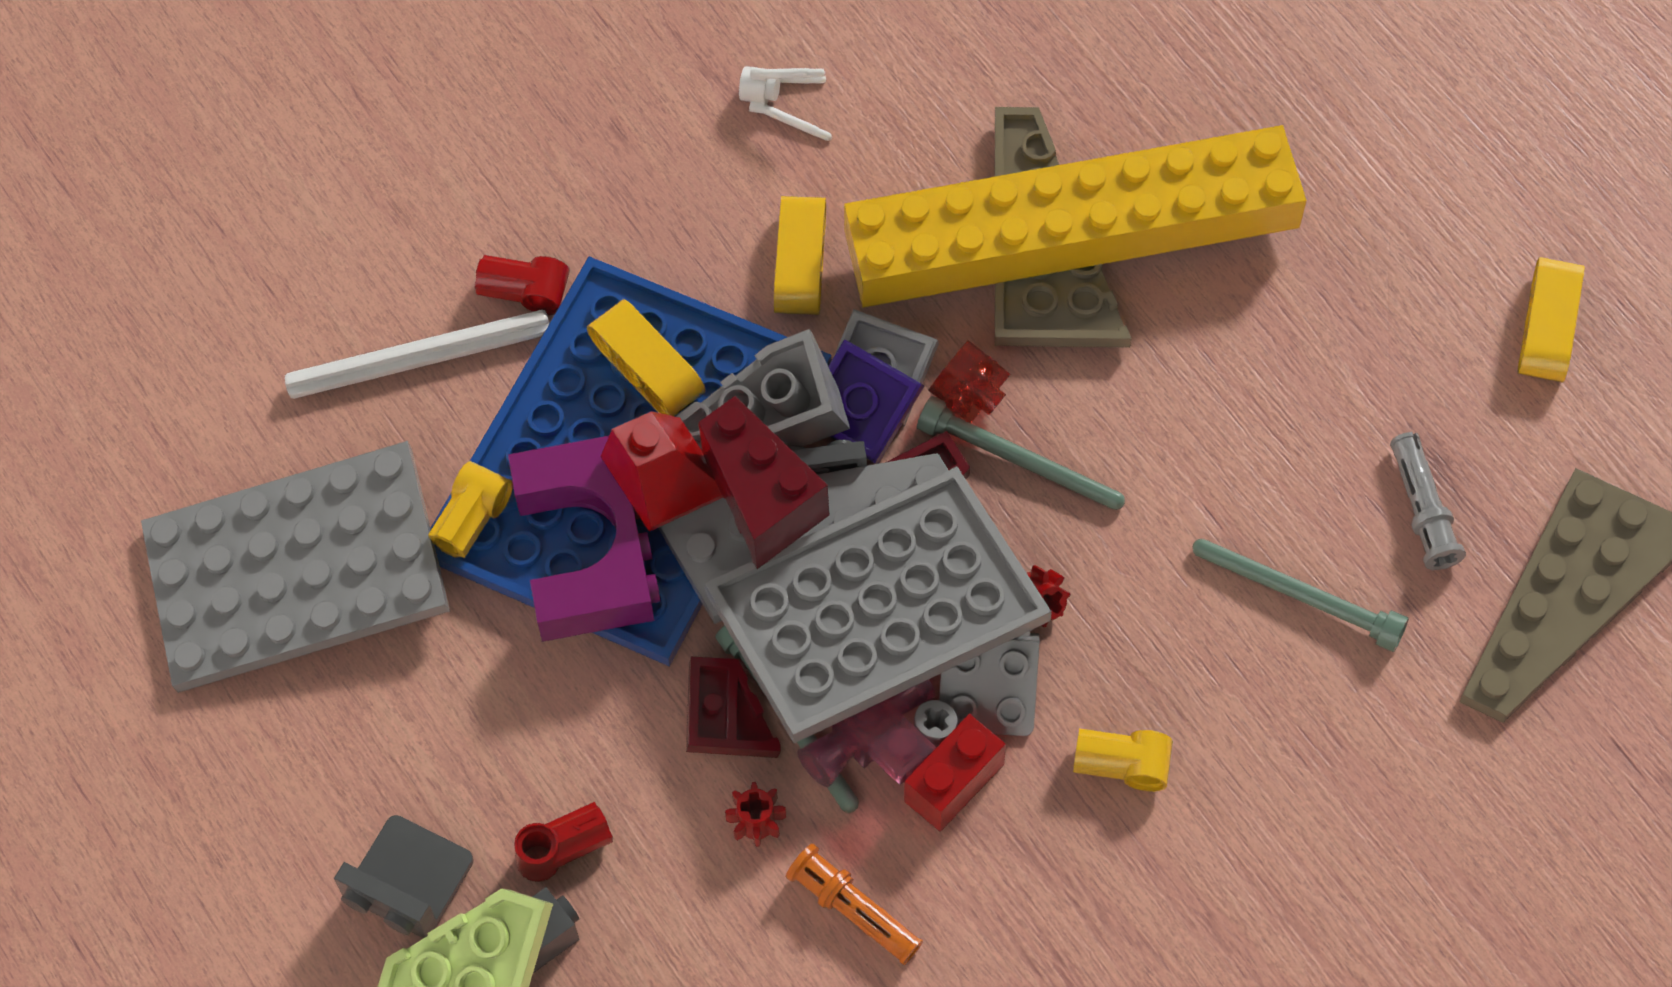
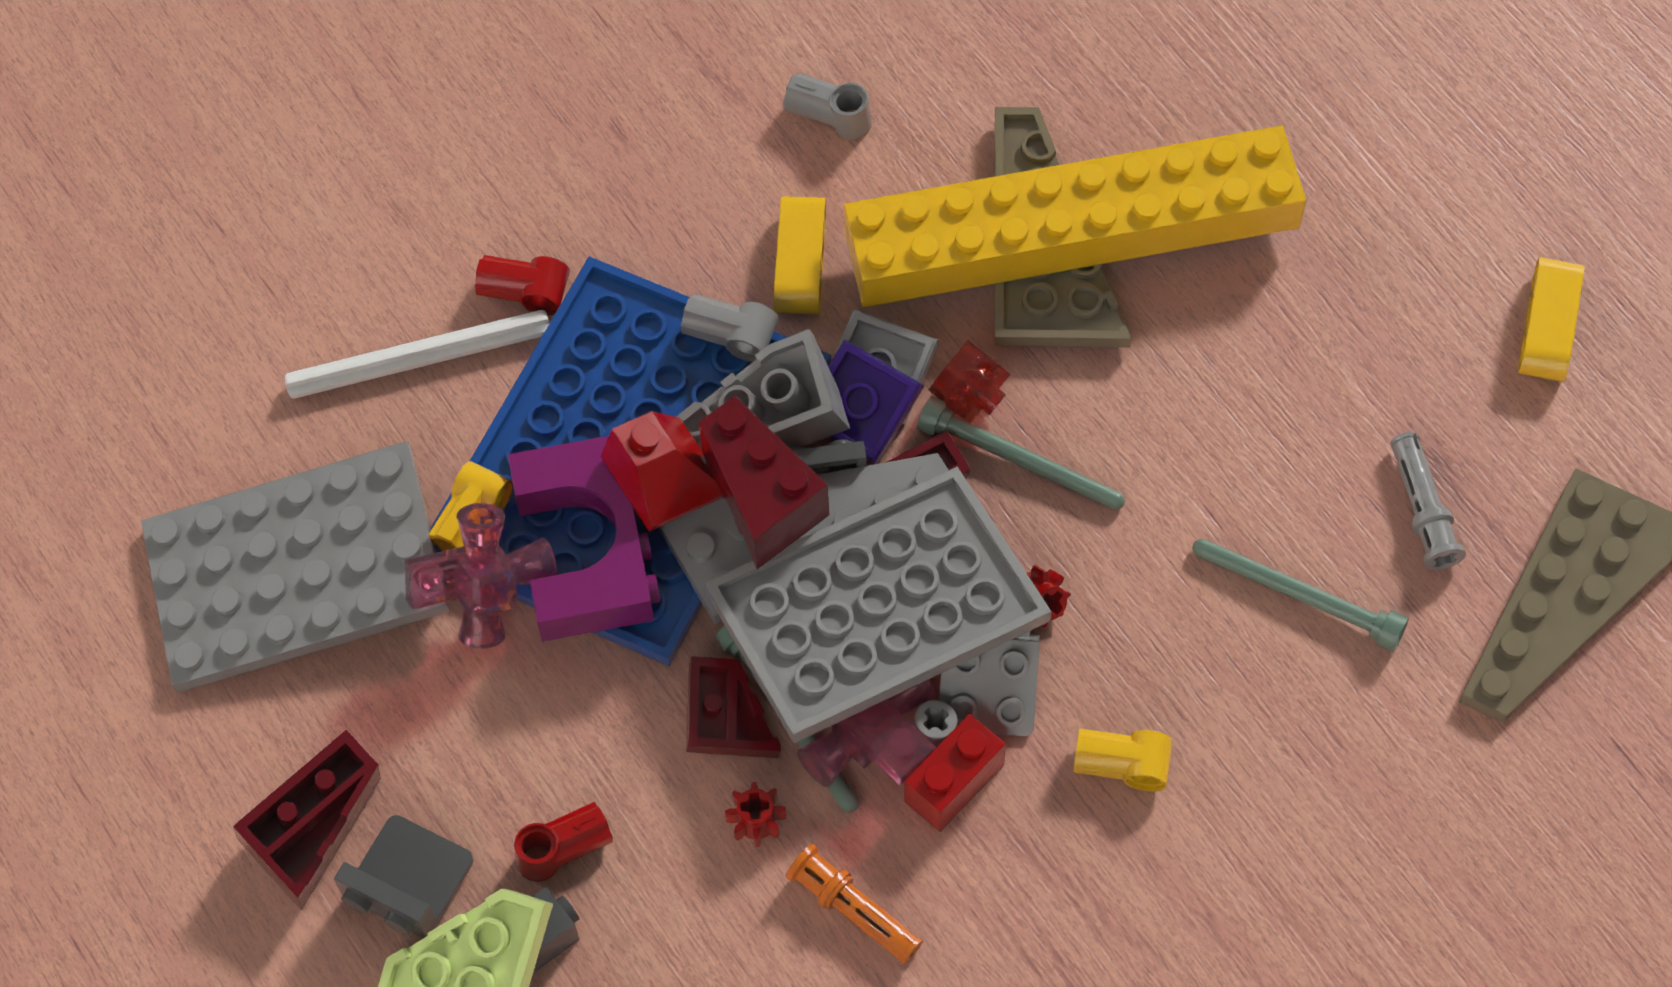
(309, 816): none -> dark red wedge
(478, 575): none -> clear pink brick
(646, 359): yellow beam -> none
(740, 329): none -> light grey piece
(762, 85): white plant -> none
(829, 104): none -> light grey piece

